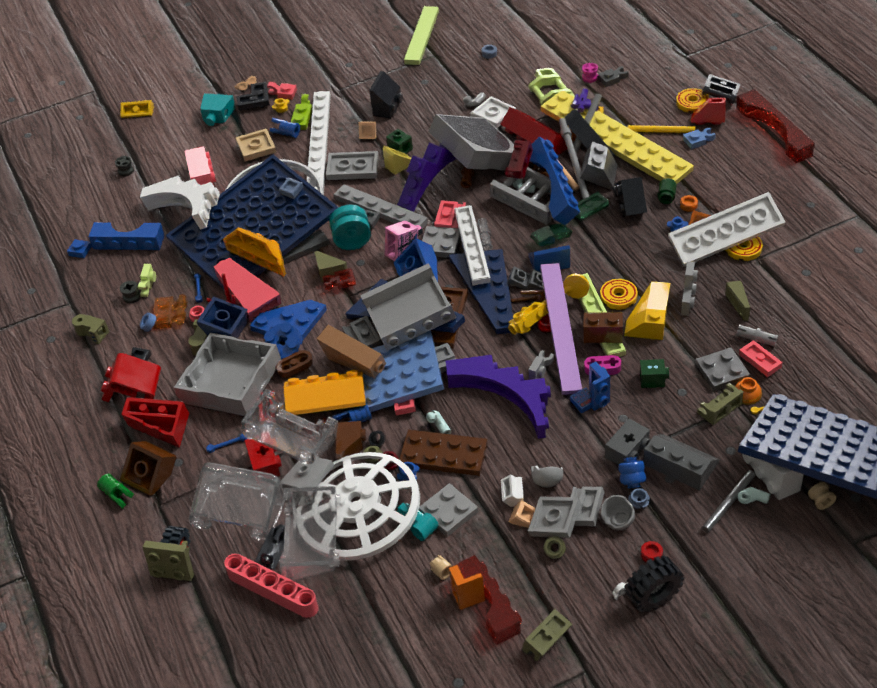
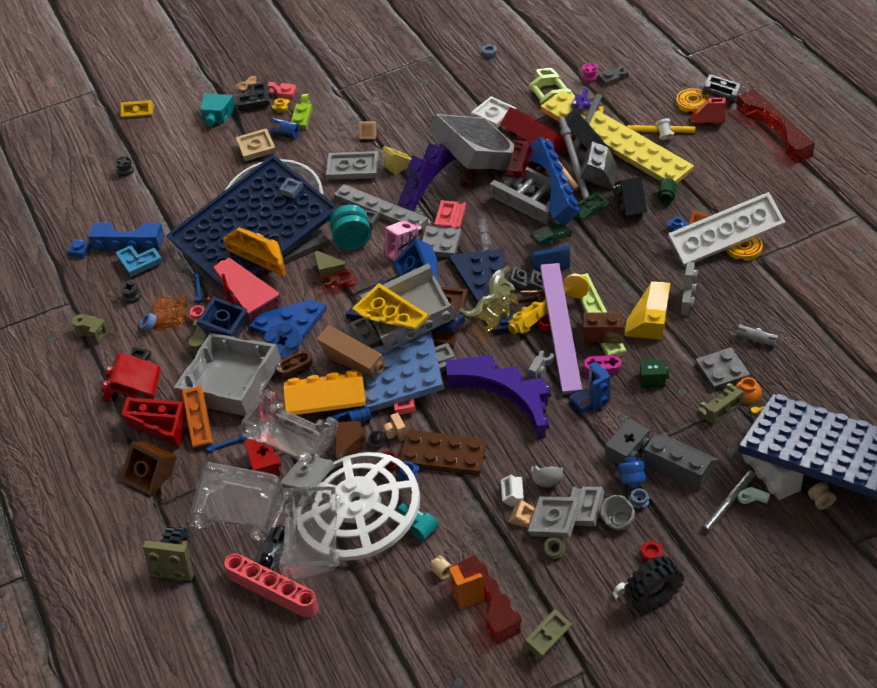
(113, 489): green hinge -> none
(137, 263): none -> dark azure plate
(147, 277): yellowish green plate -> none
(180, 193): white arch -> none
(197, 417): none -> orange tile
(200, 165): wedge -> none
(319, 135): white plate -> none
(375, 449): olive plate -> none
(385, 96): black slope -> none
(390, 308): none -> yellow wedge
(395, 428): none -> light nougat tile
(399, 141): dark green brick -> none
(421, 35): yellowish green tile -> none
(438, 420): light aqua arm -> none
(449, 509): light grey plate -> none
(472, 245): white tile -> none
(474, 102): light grey arm -> none
(496, 303): none -> piece
(621, 286): yellow tile -> none
(664, 129): none -> white bush
(688, 203): orange tile -> none
(696, 138): medium blue plate -> none
(736, 295): olive slope -> none
(760, 358): coral plate -> none

